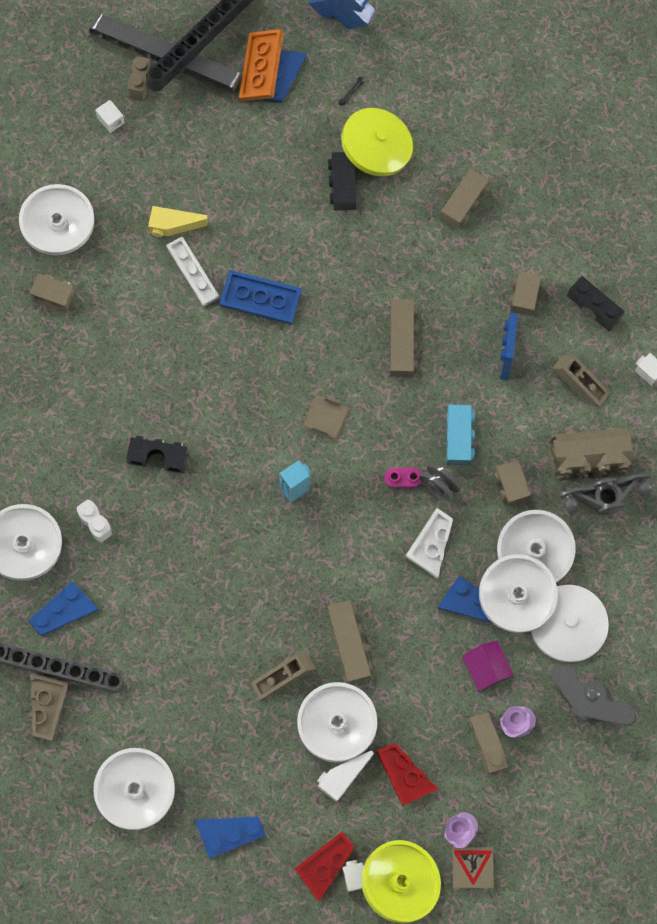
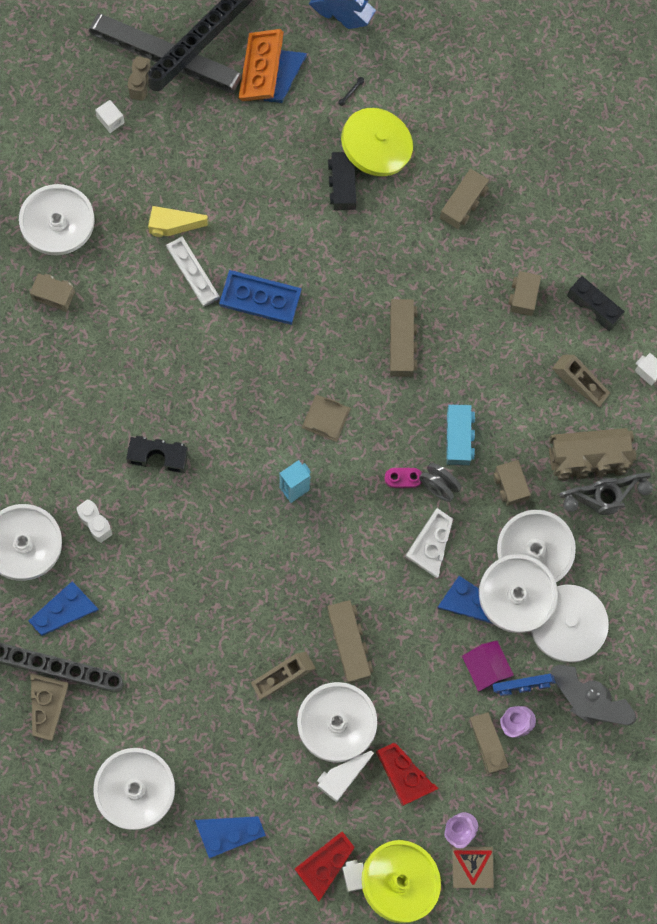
(508, 341): blue wing -> none
(524, 685): none -> blue plate

